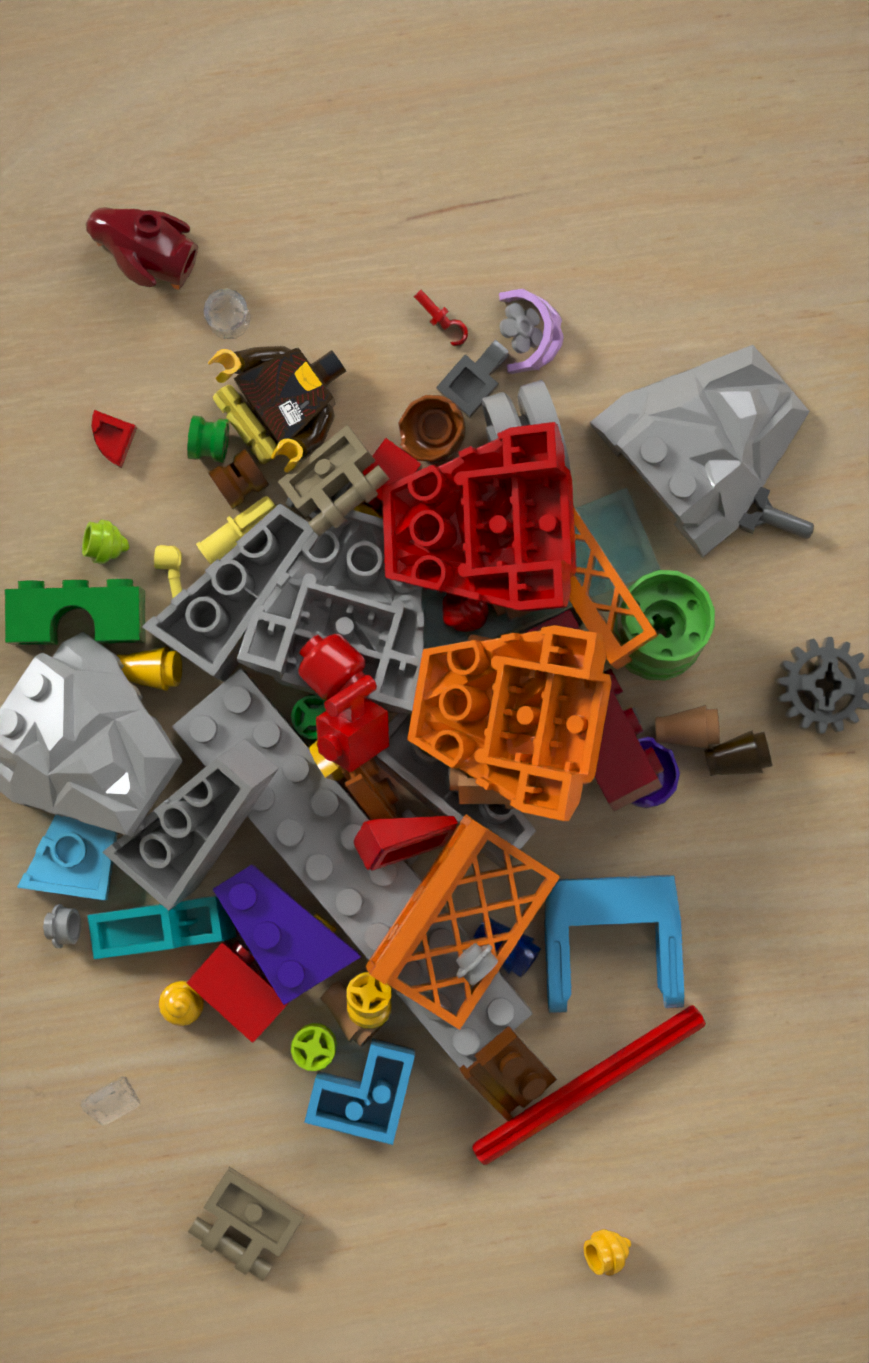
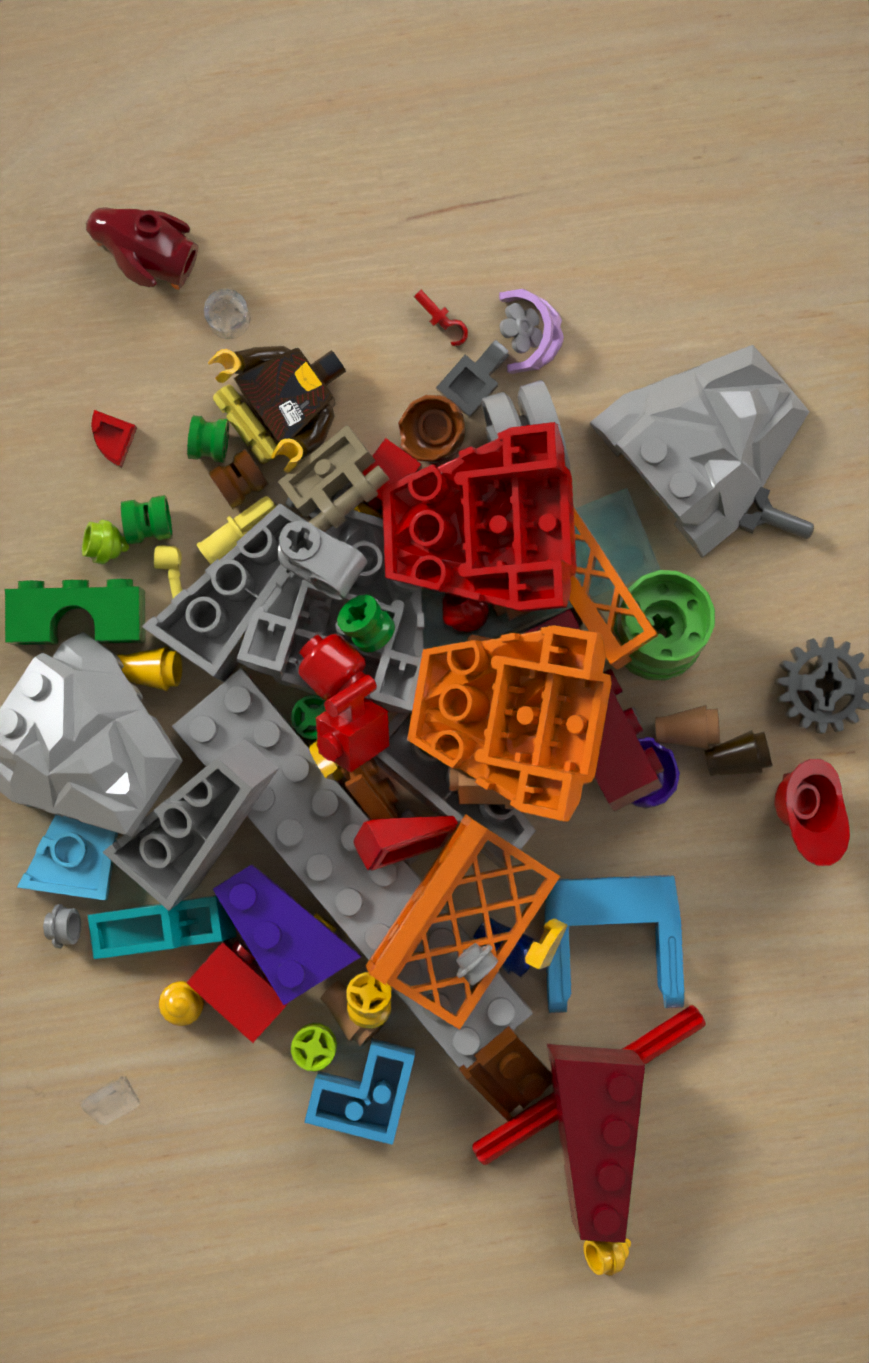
(136, 520): none -> green wheel
(252, 1212): dark tan plate -> none
(325, 562): none -> light grey piece
(366, 623): none -> green wheel
(542, 953): none -> yellow tile
(598, 1130): none -> dark red wedge
(815, 811): none -> red piece

